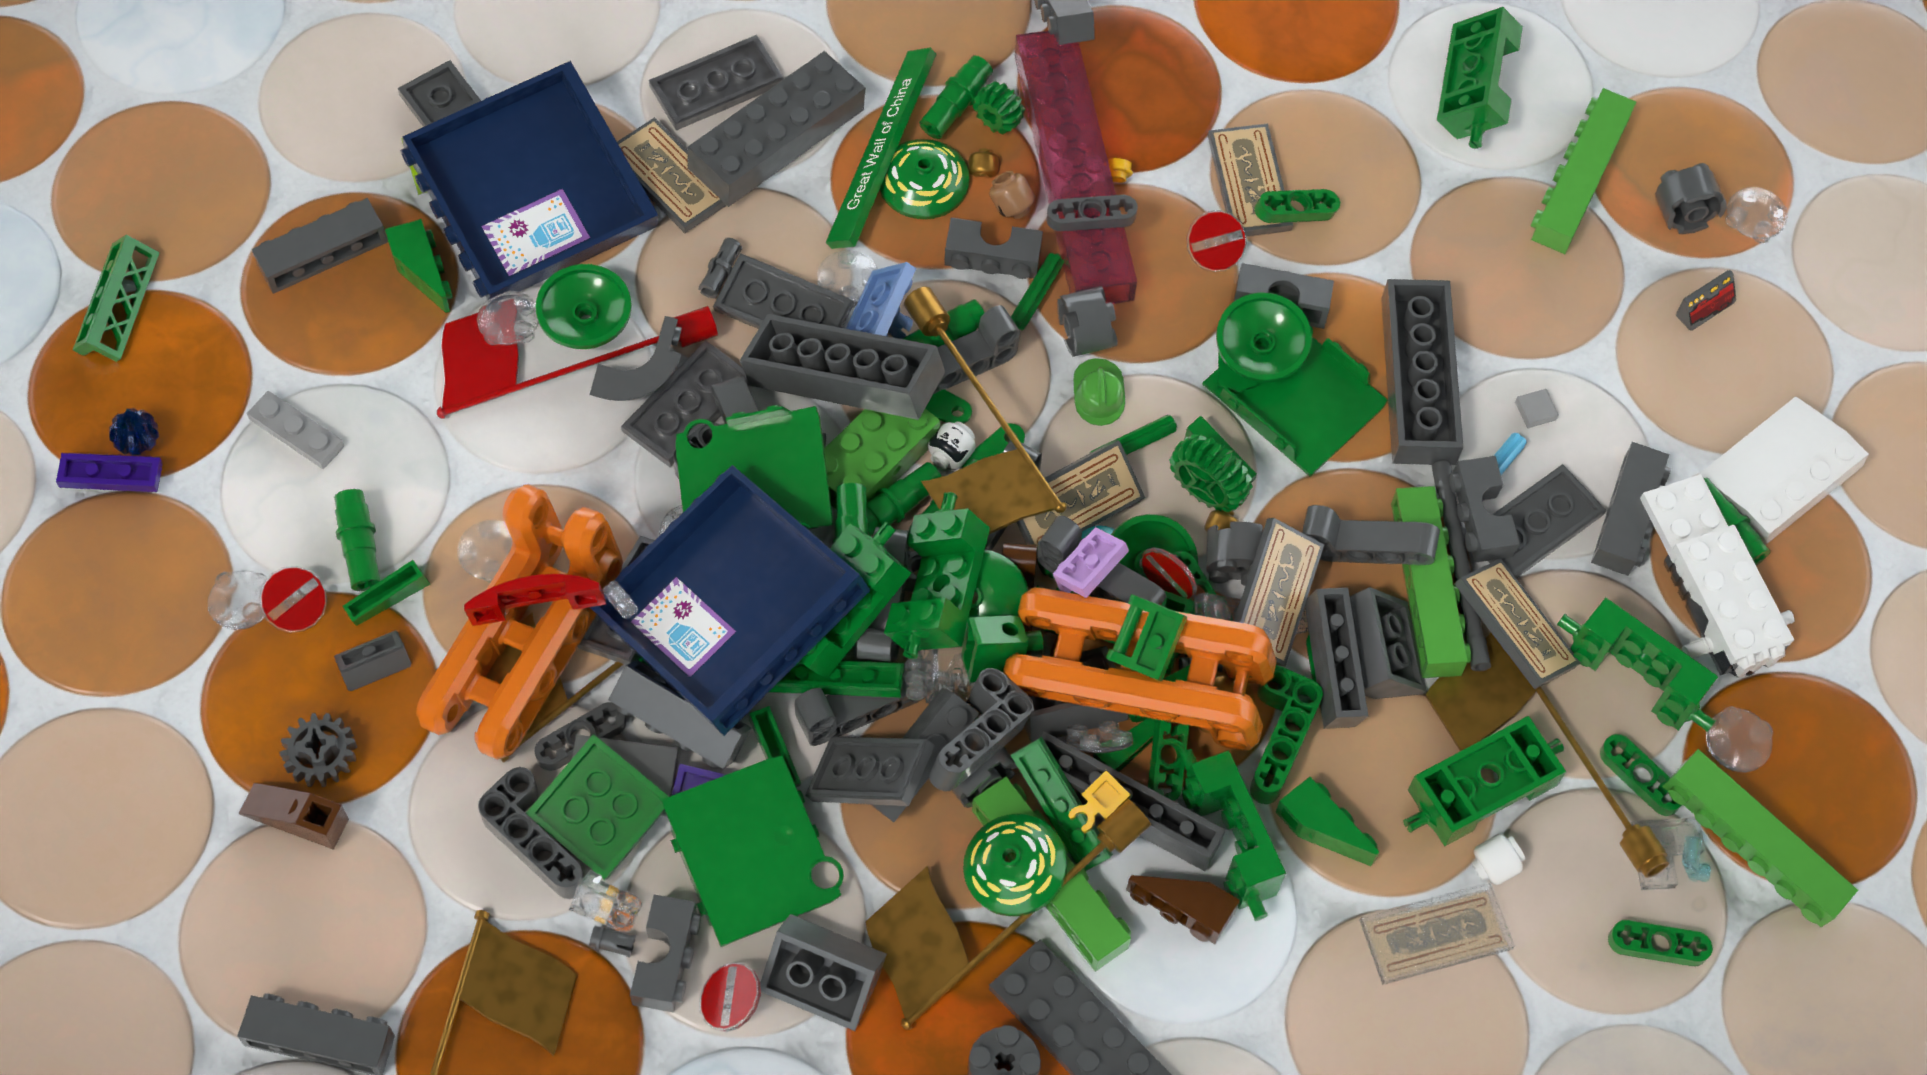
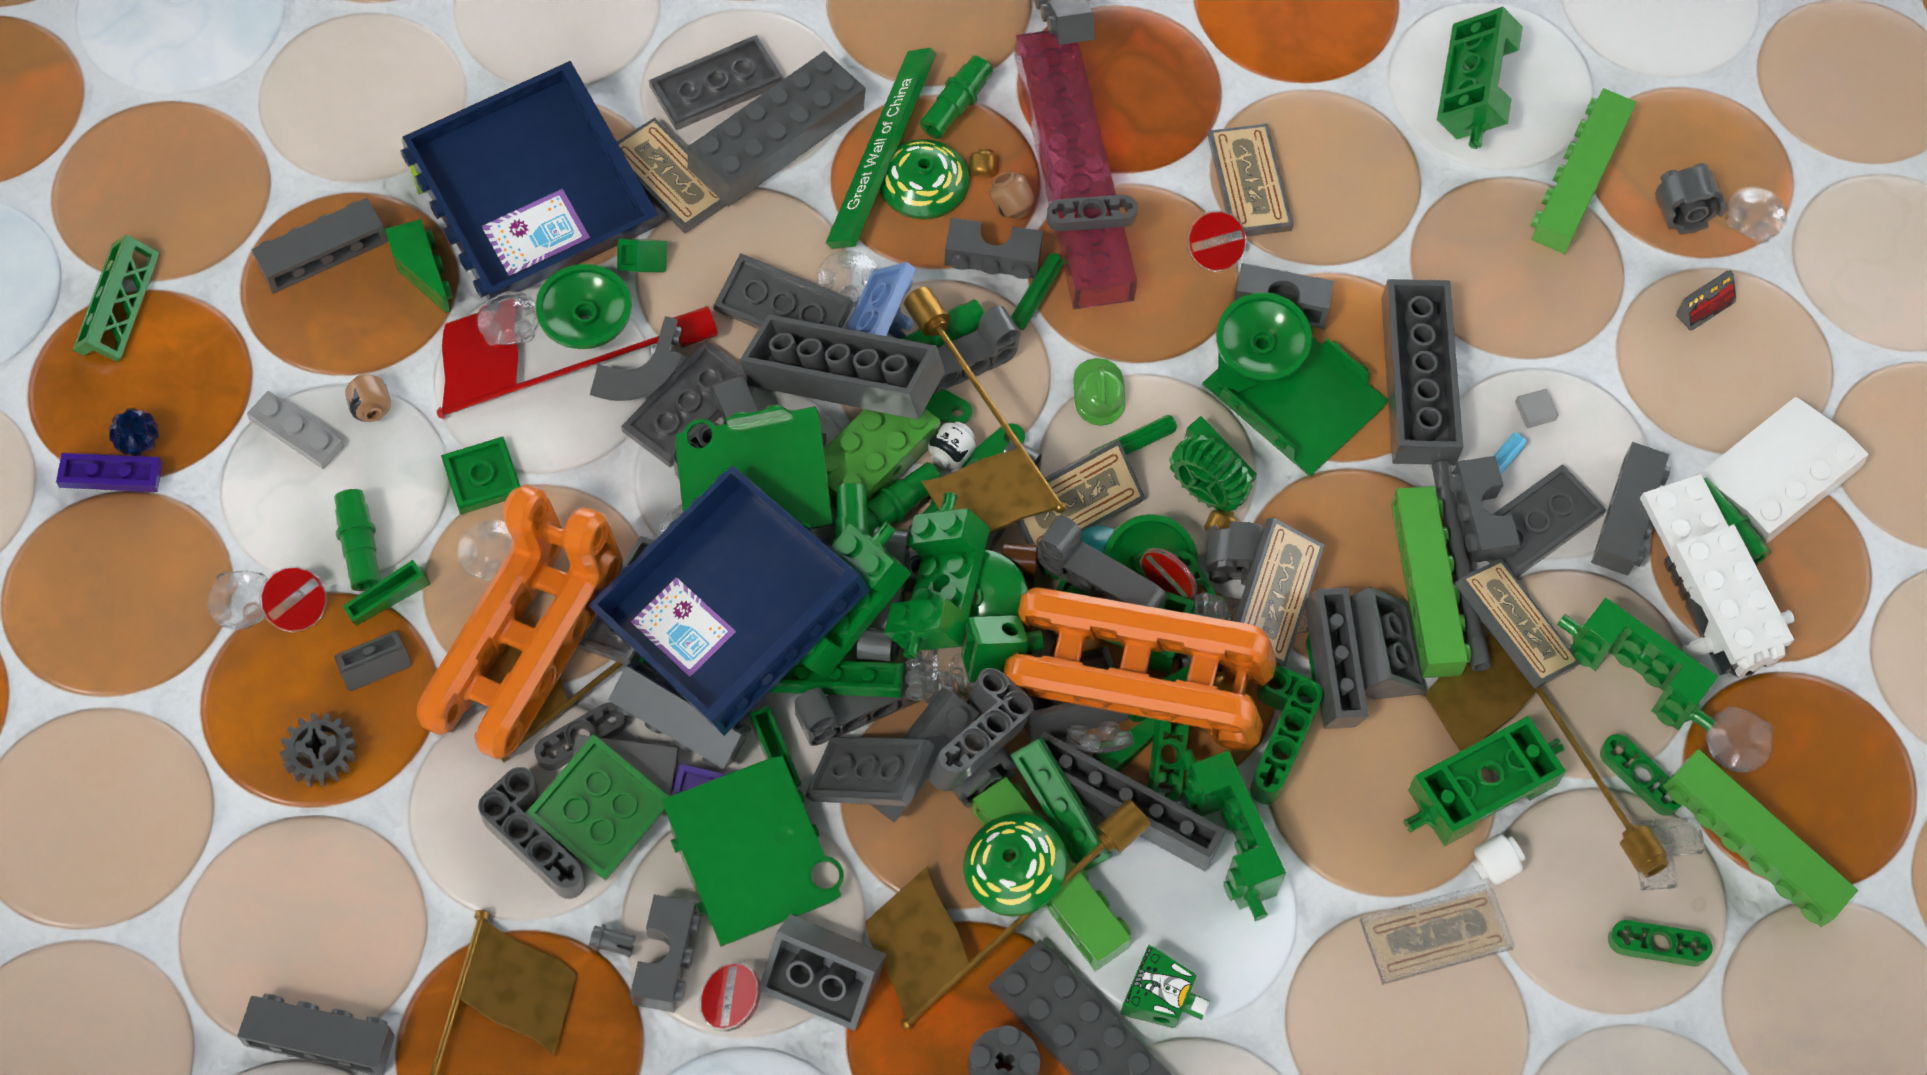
(296, 813): reddish brown slope -> none
(368, 396): none -> medium nougat head
(438, 94): dark grey plate -> none
(480, 474): none -> green tile
(529, 590): red slope -> none
(605, 903): clear leg -> none
(620, 599): clear piece -> none
(641, 255): none -> green panel
(720, 267): dark grey pin -> none
(999, 107): green gear -> none
(1087, 321): dark grey brick -> none
(1090, 563): lavender bracket -> none
(1102, 798): yellow plate -> none
(1120, 169): yellow plate -> none
(1155, 641): green plate -> none
(1162, 991): none -> torso
(1192, 903): reddish brown slope -> none
(1306, 198): green beam -> none
(1319, 820): green slope -> none
(1371, 540): dark grey beam -> none
(1691, 860): clear light blue arm -> none

